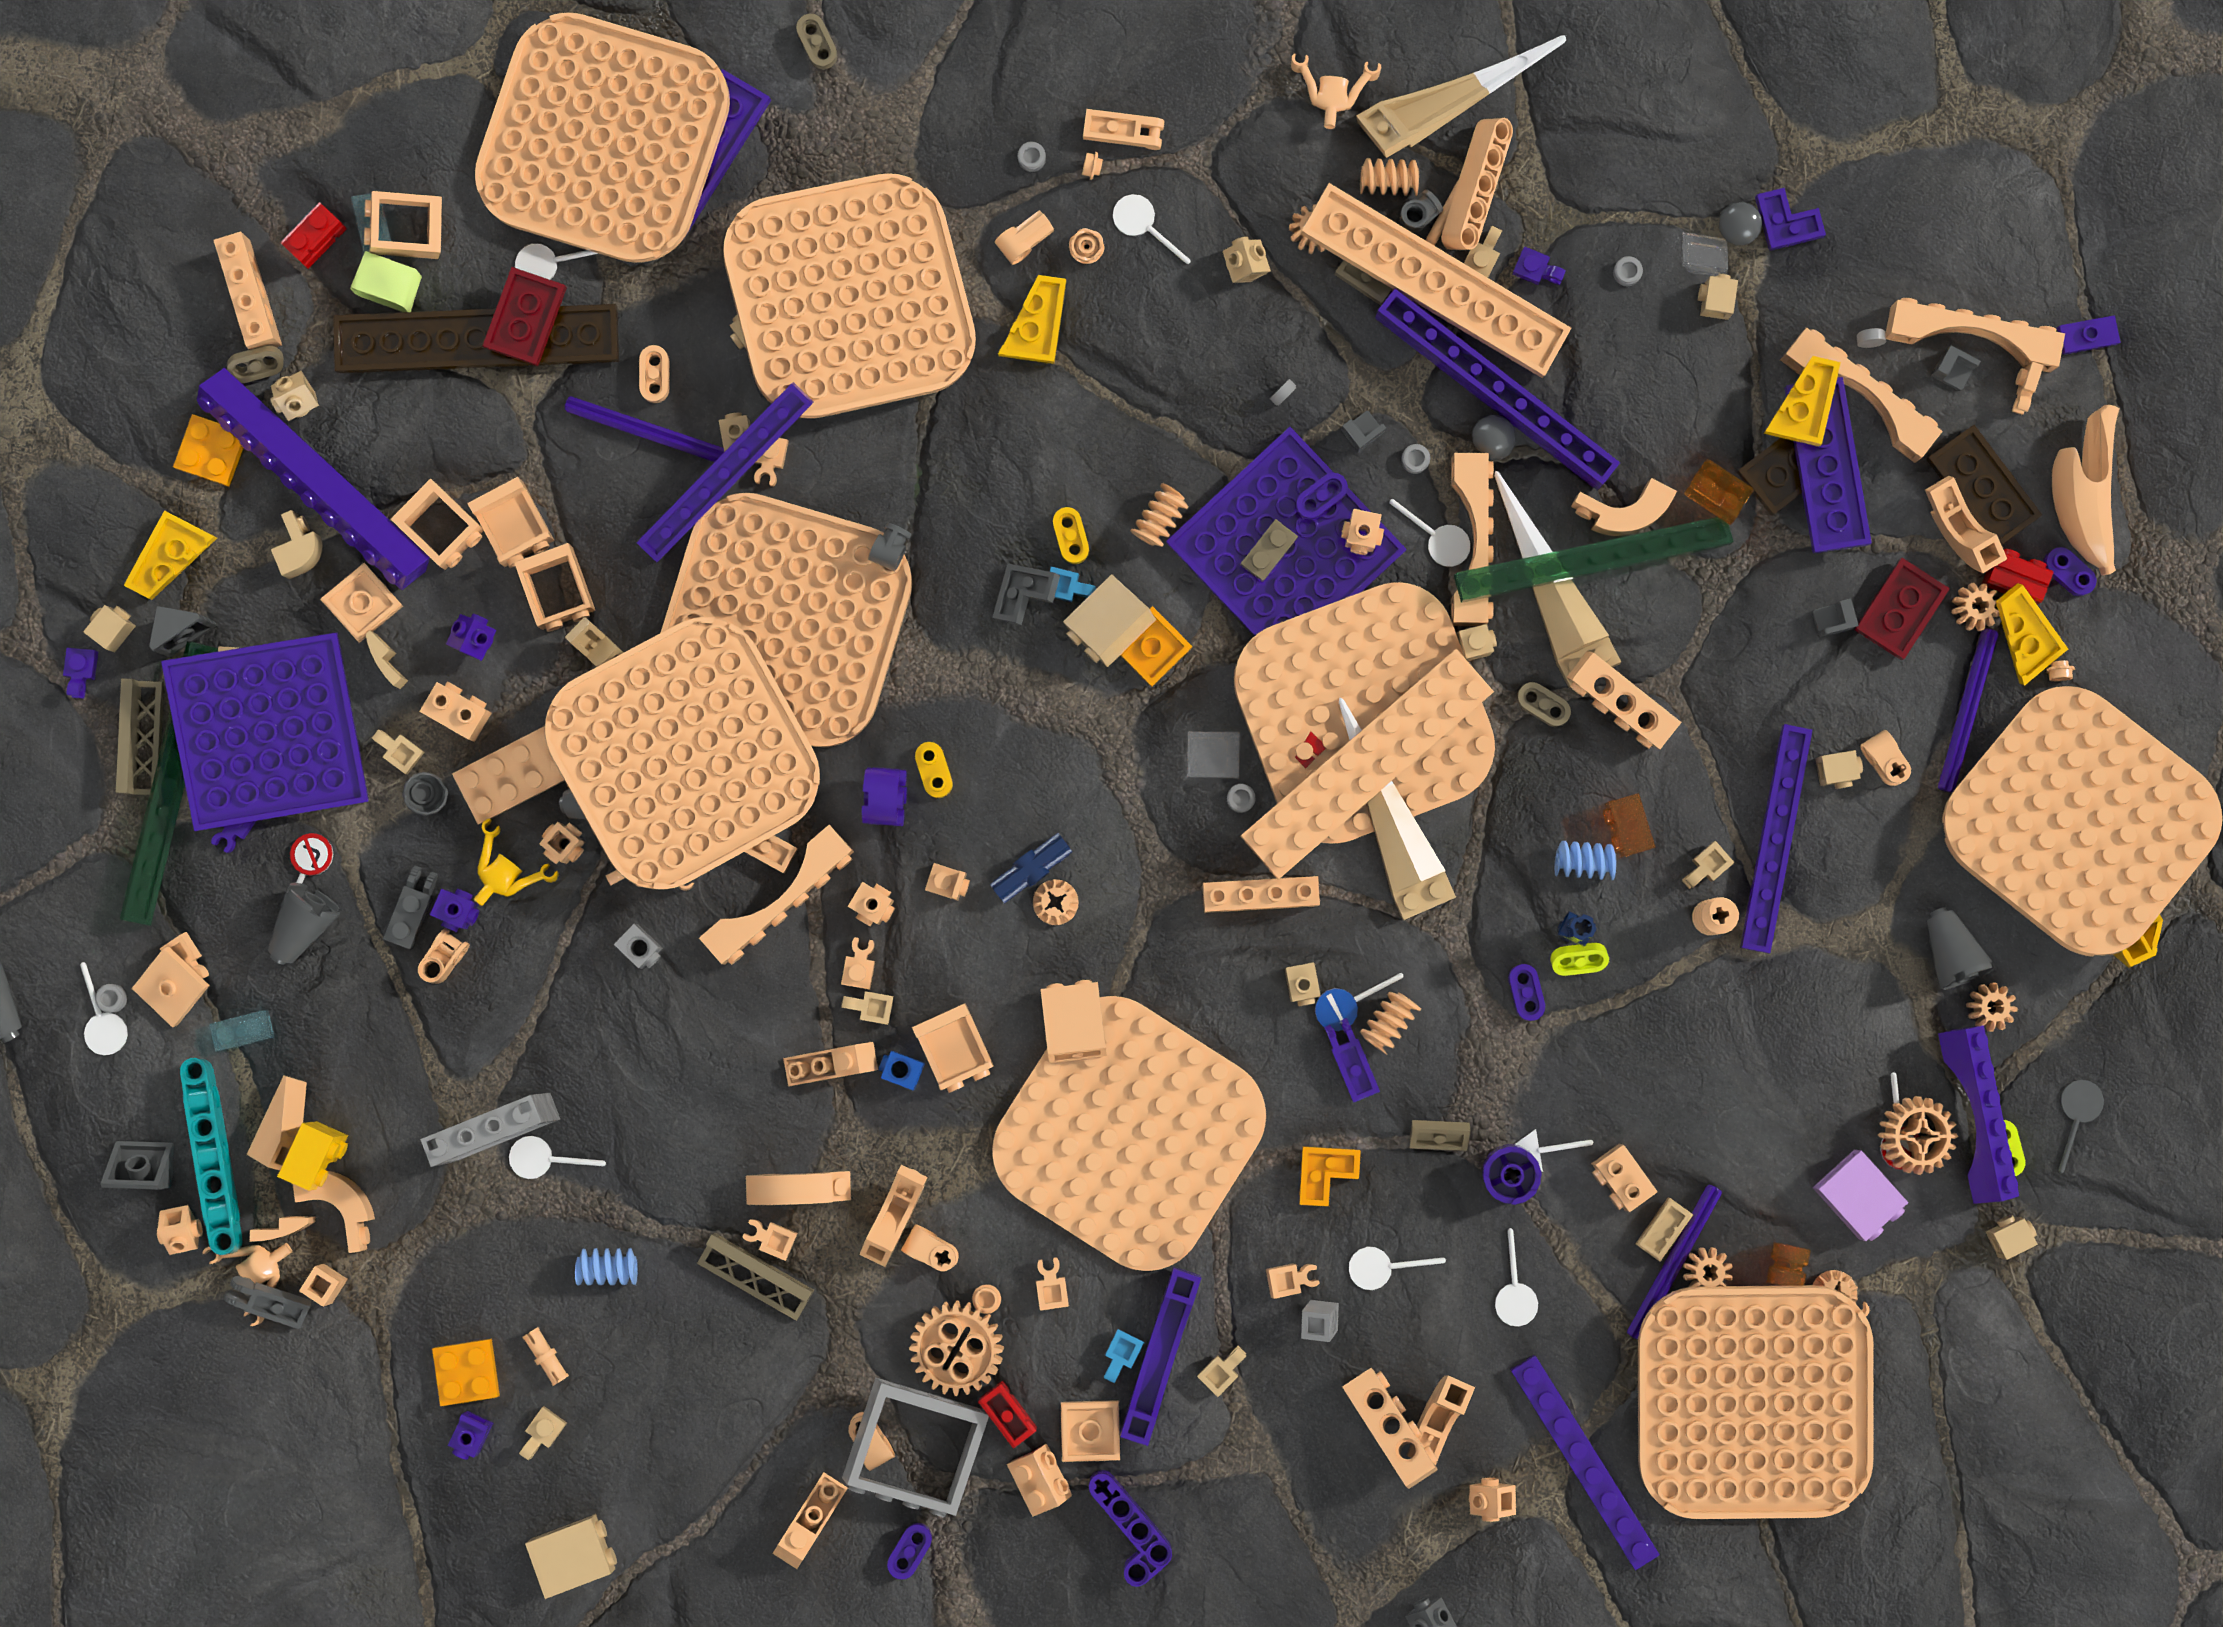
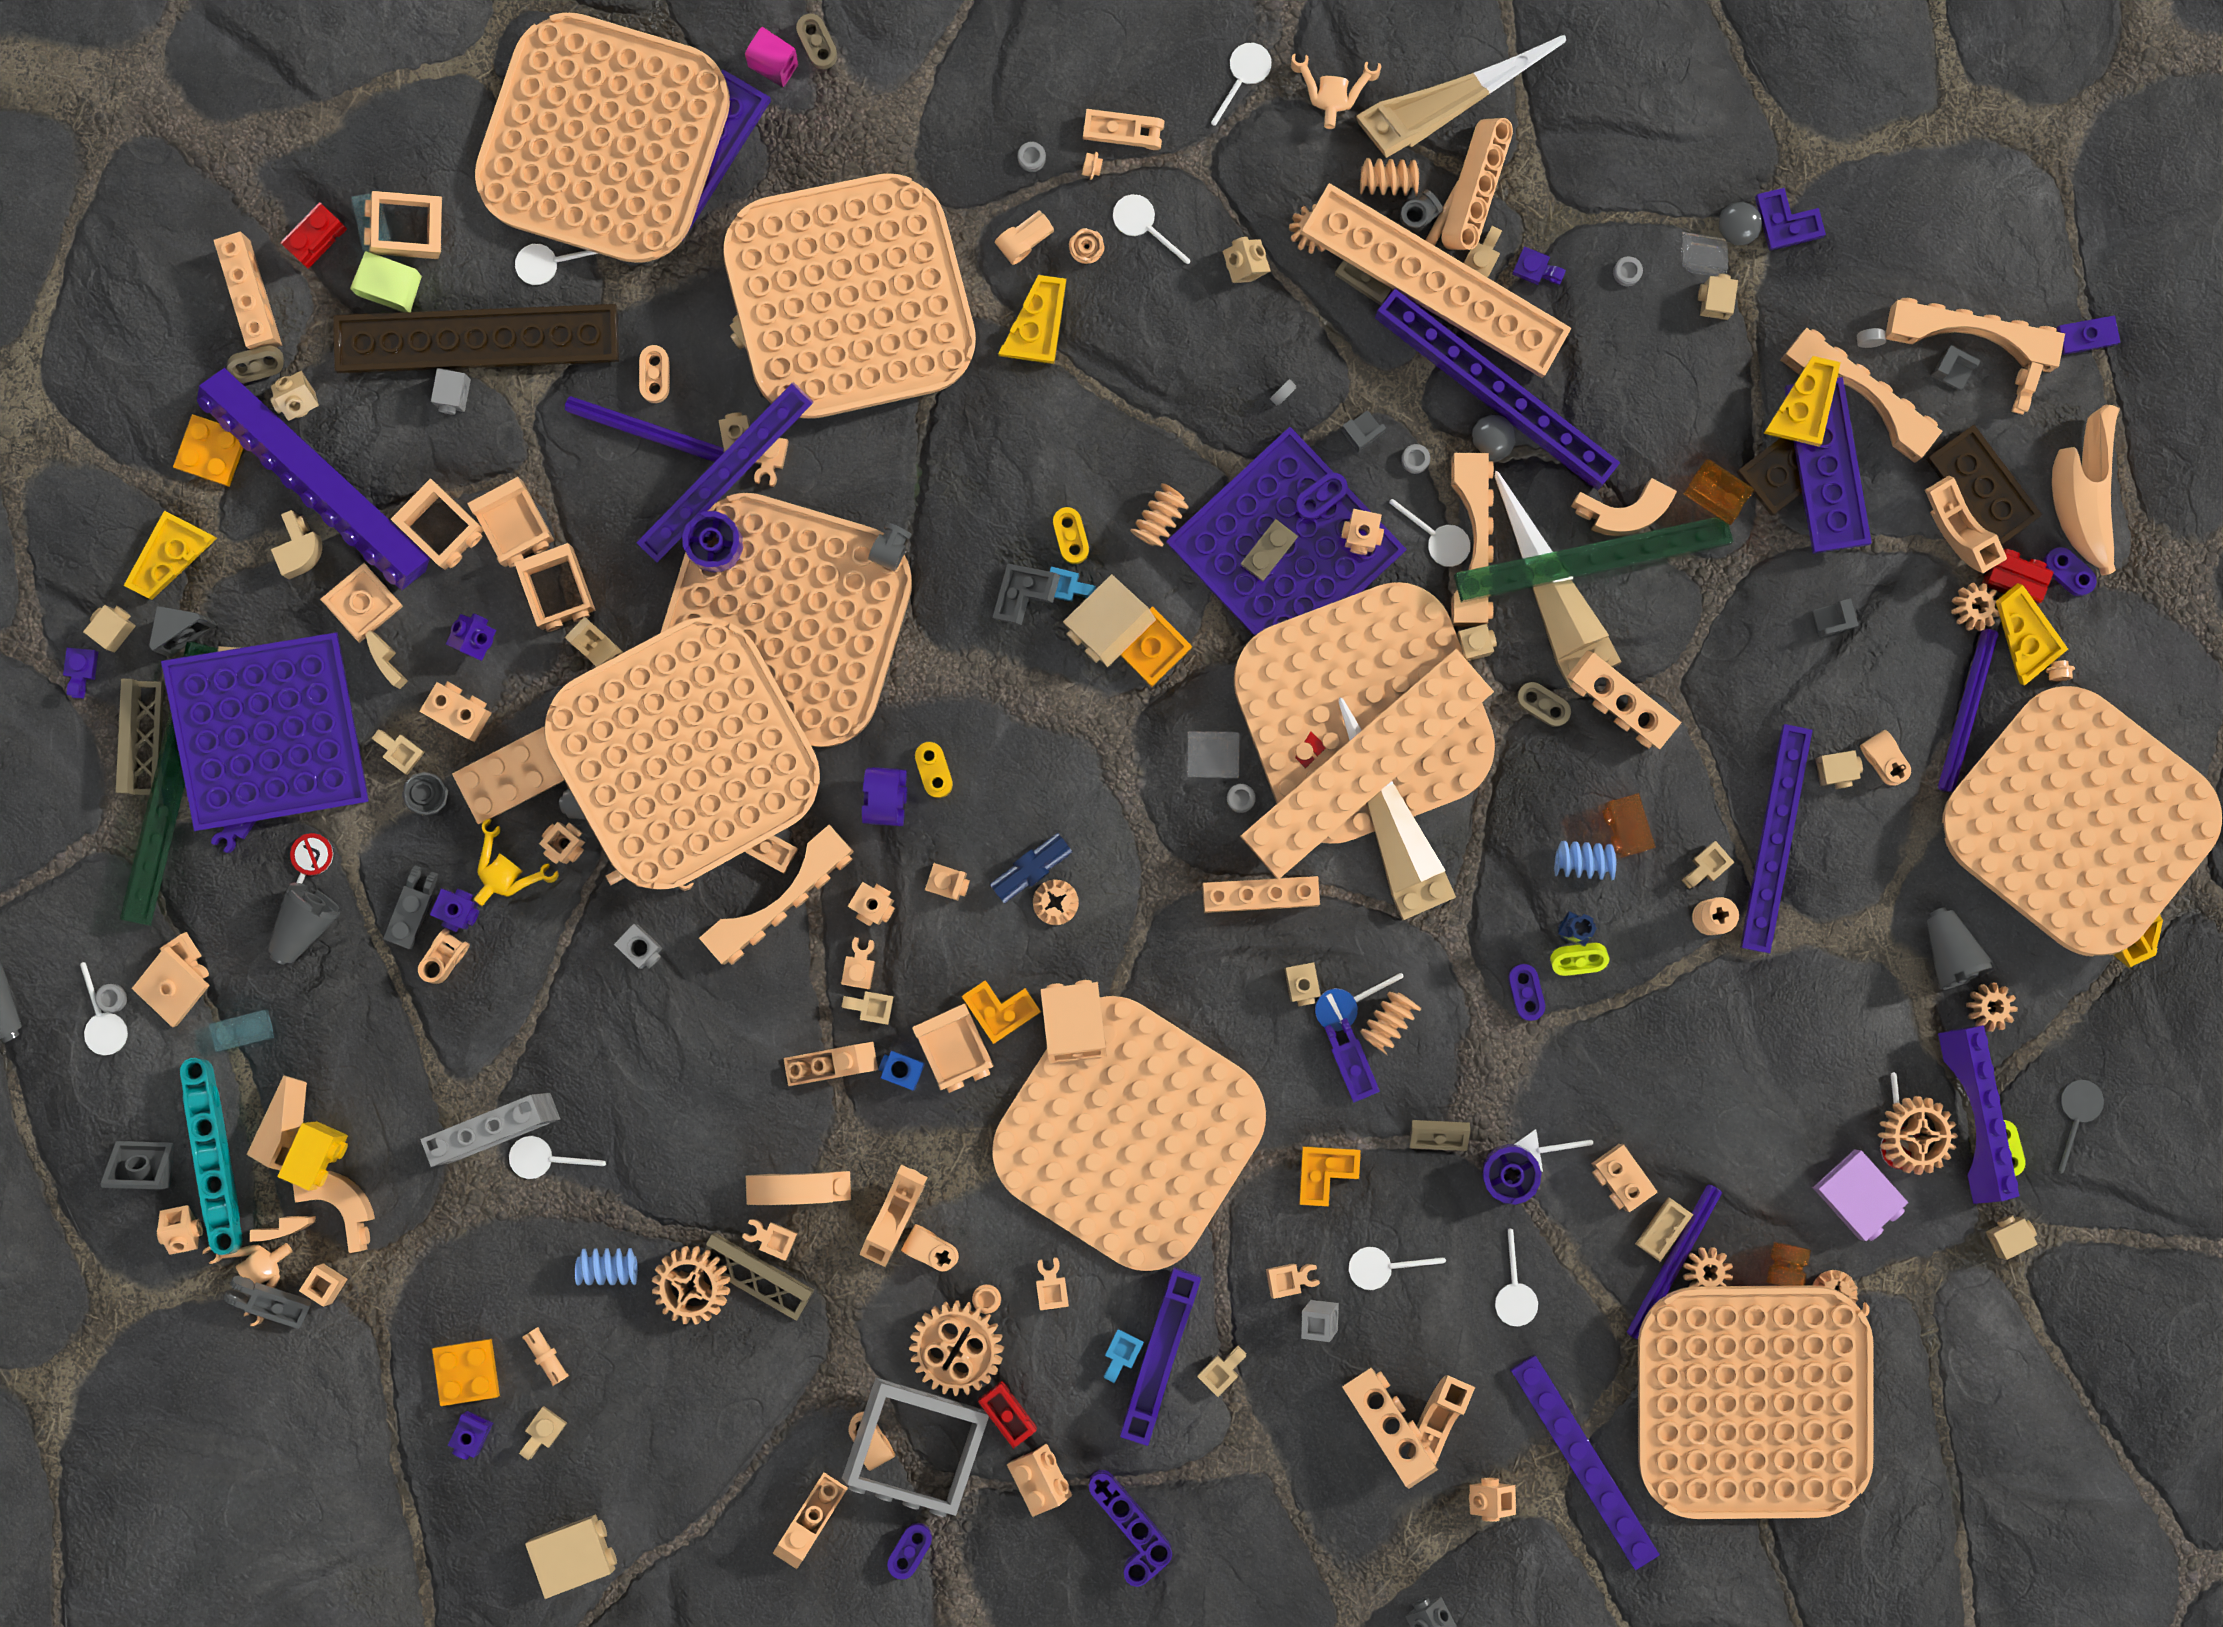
(450, 391): none -> light grey brick
(524, 316): dark red plate -> none
(680, 1281): none -> light nougat gear
(702, 529): none -> dark purple brick
(771, 57): none -> dark pink piece
(1000, 1018): none -> light orange plate
(1090, 1431): light nougat plate -> none
(1249, 65): none -> white piece
(1901, 609): dark red plate -> none

